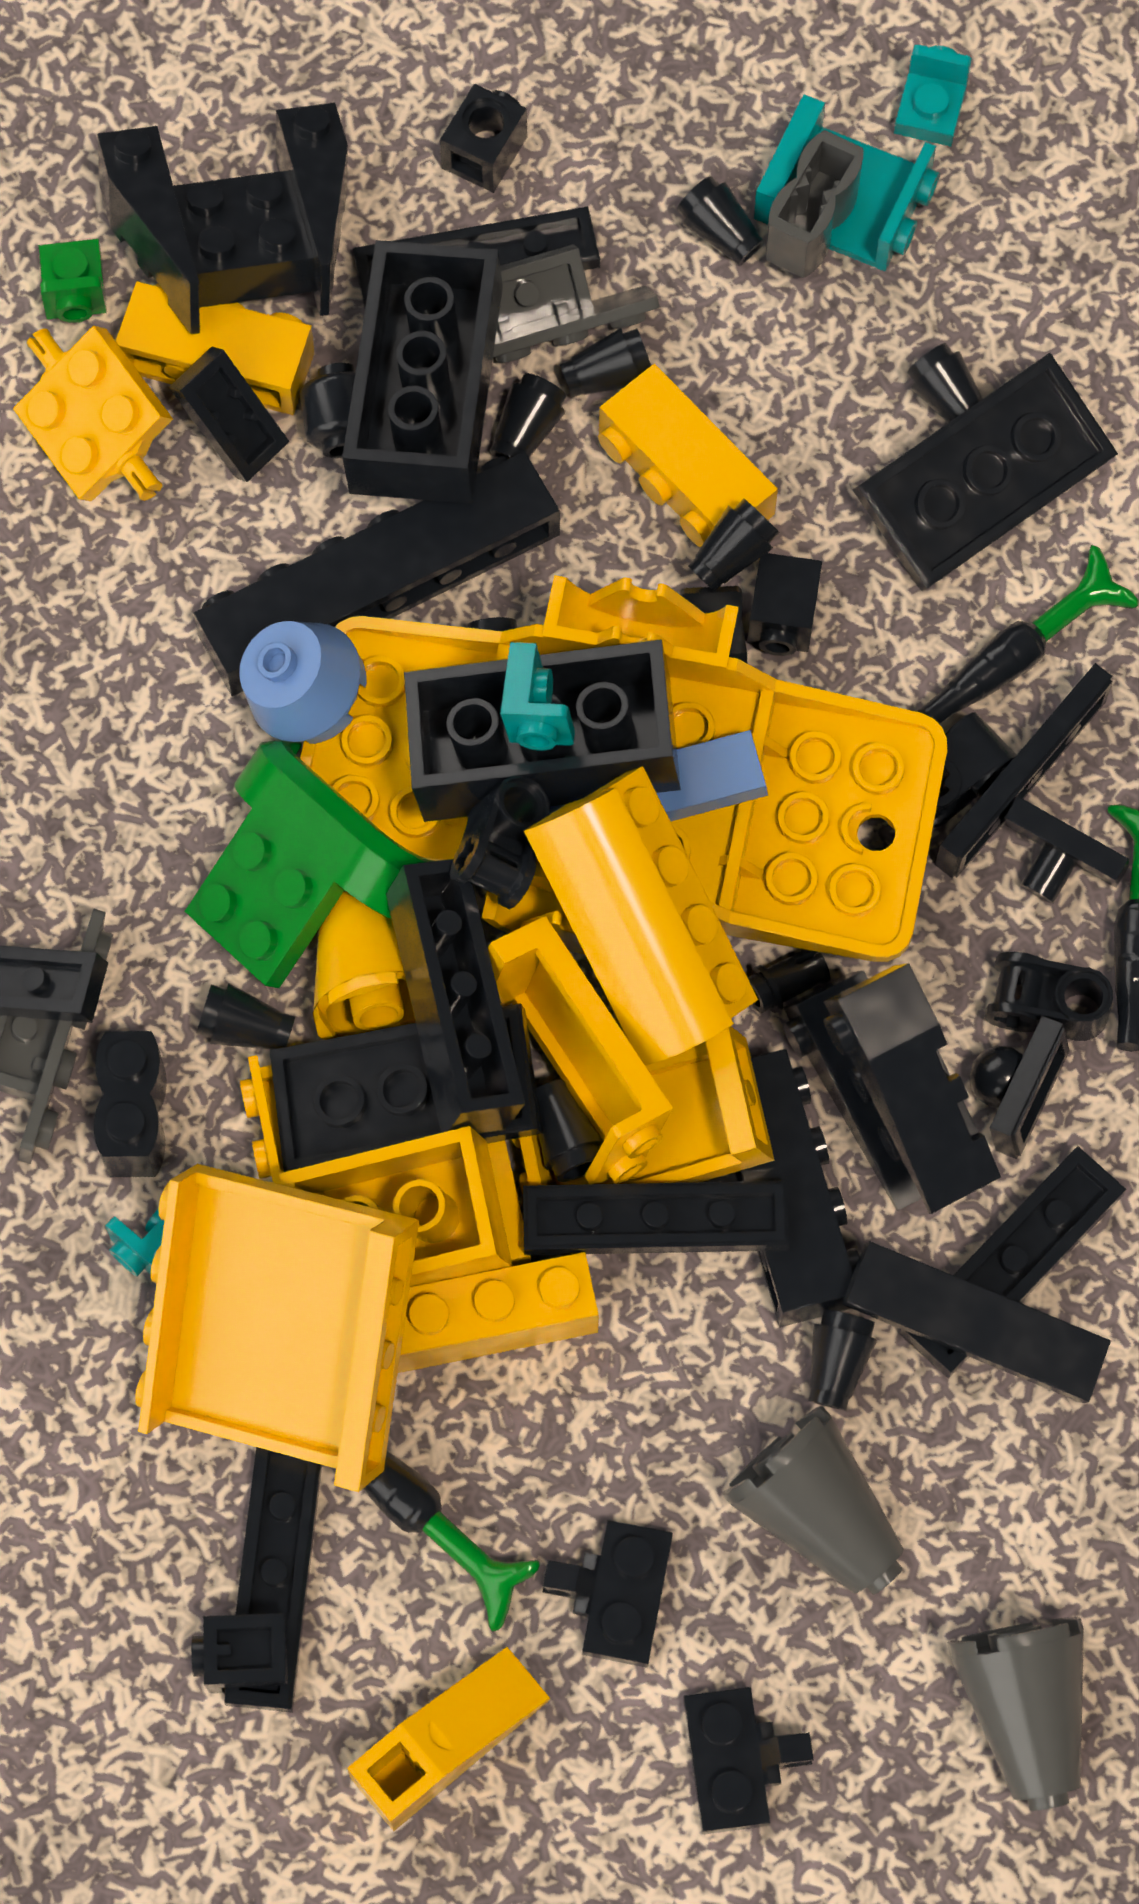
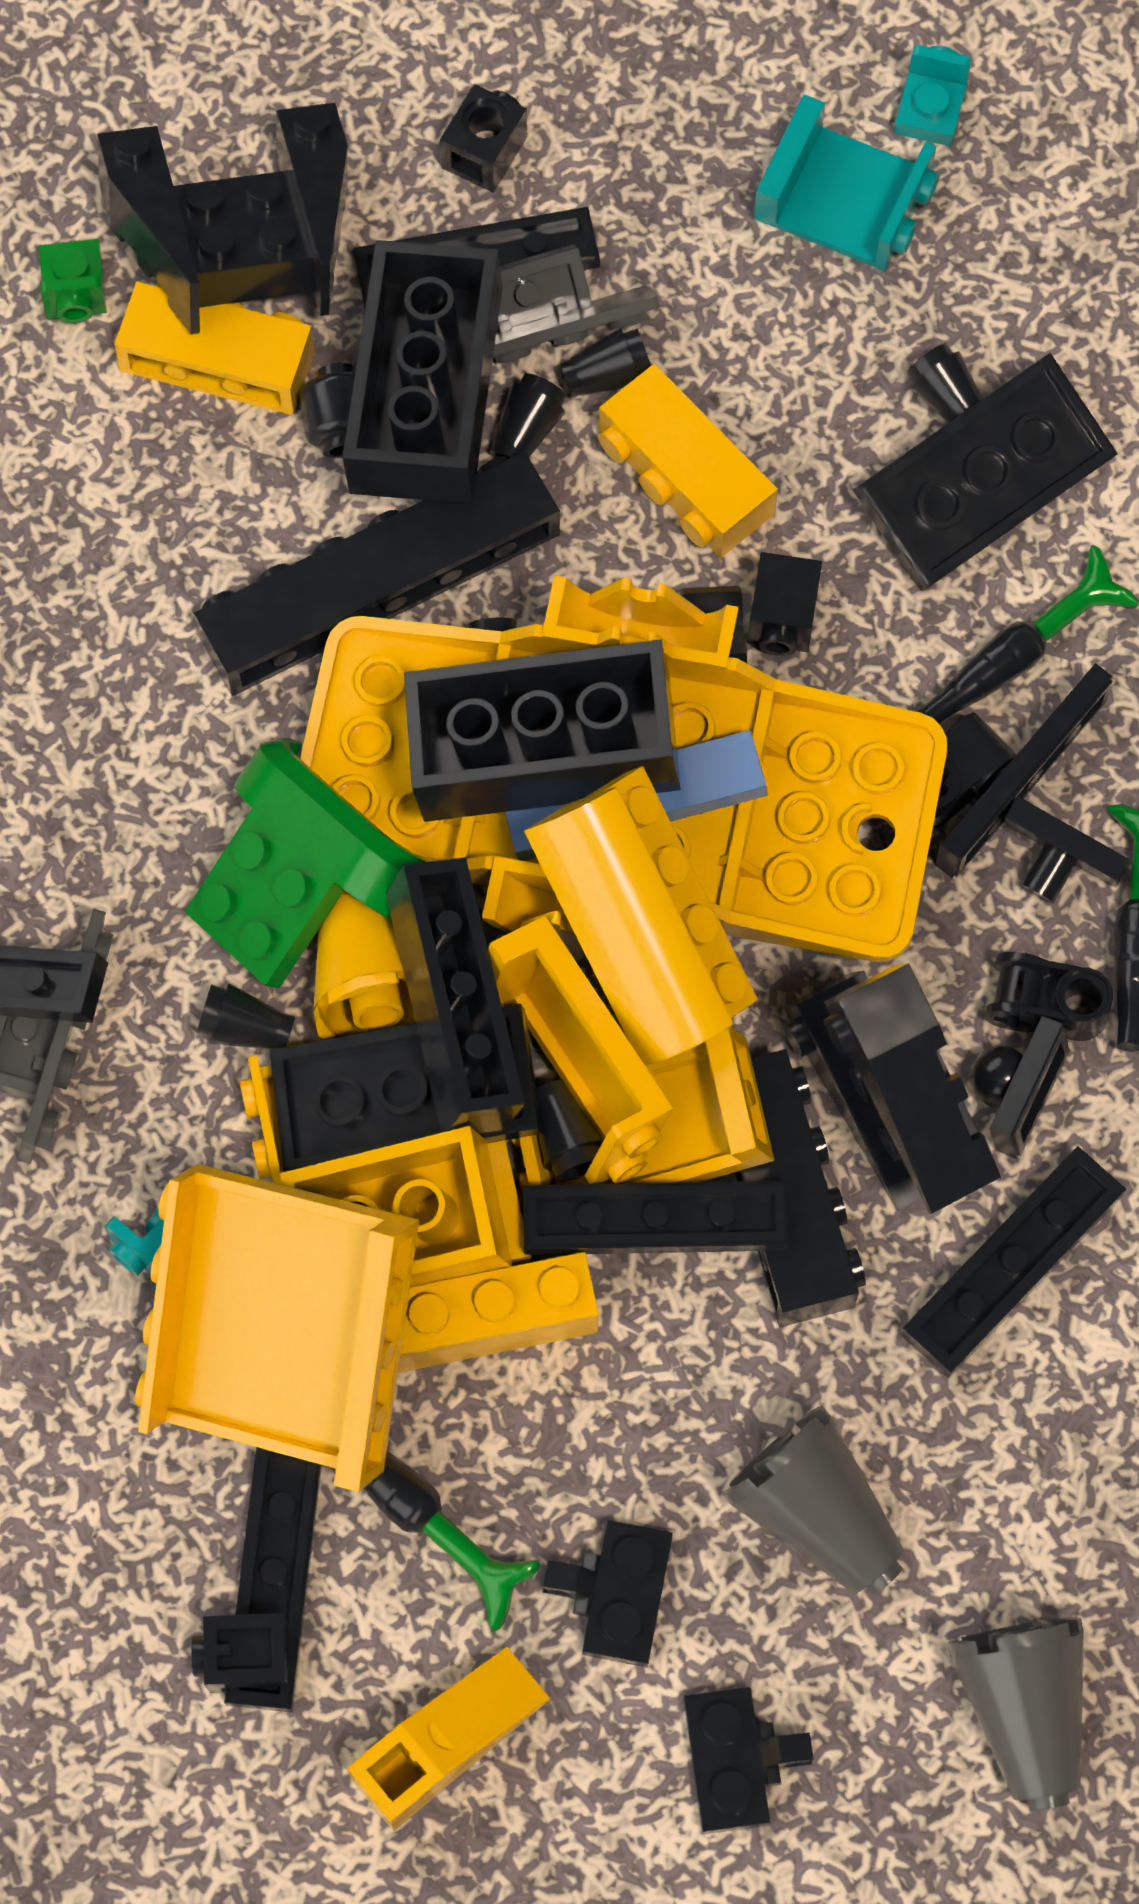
(93, 414): yellow plate -> none
(127, 1115): black brick -> none
(229, 414): black tile -> none
(301, 680): medium blue cone -> none
(494, 841): black piece -> none
(527, 702): teal bracket -> none
(720, 220): black cone -> none
(733, 544): black cone -> none
(787, 979): black pin -> none
(814, 203): dark grey brick -> none
(839, 1357): black cone -> none
(976, 1322): black tile -> none

